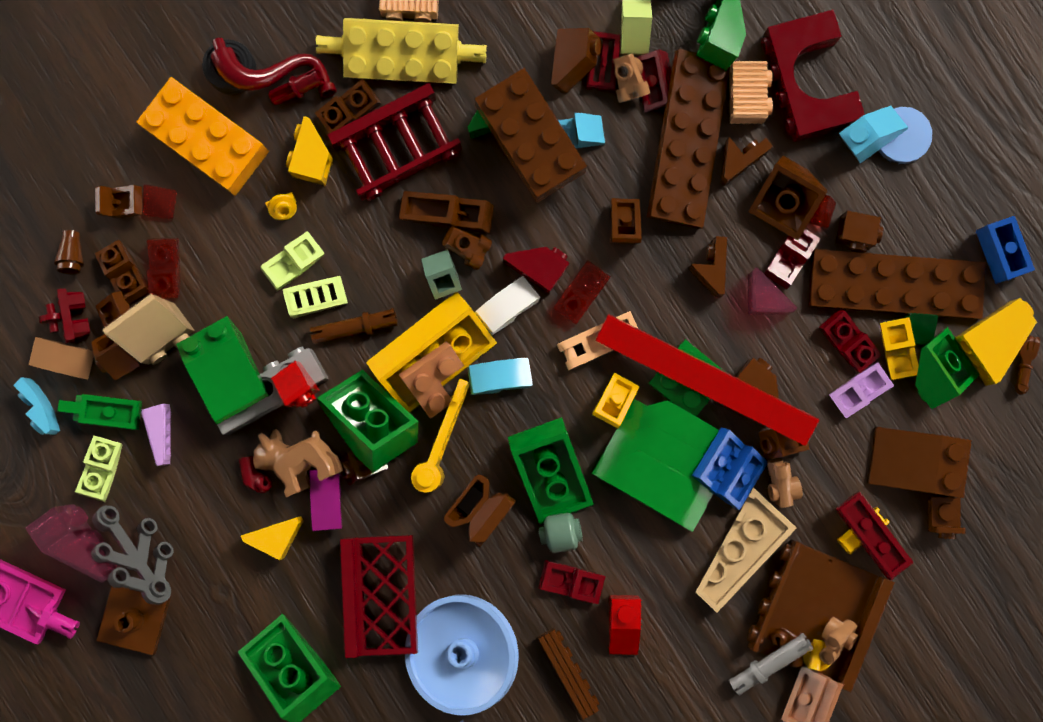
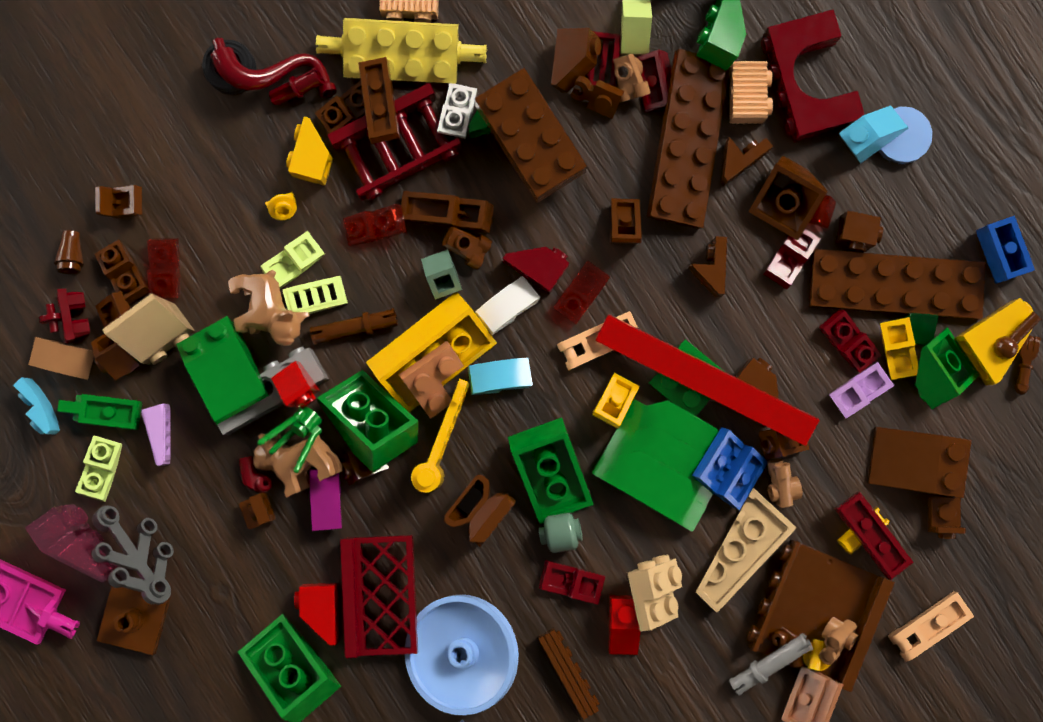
(159, 201): clear red slope -> none
(203, 136): light orange brick -> none
(257, 510): none -> reddish brown bracket
(266, 308): none -> medium nougat animal
(276, 538): yellow slope -> none
(302, 423): none -> green plant
(320, 609): none -> red slope
(374, 225): none -> clear red slope
(378, 100): none -> reddish brown plate
(457, 110): none -> white slope
(584, 130): medium azure slope -> none
(602, 97): none -> reddish brown plate
(653, 591): none -> tan plate
(765, 297): clear pink slope -> none
(931, 626): none -> light nougat plate
(1007, 346): none -> reddish brown bar

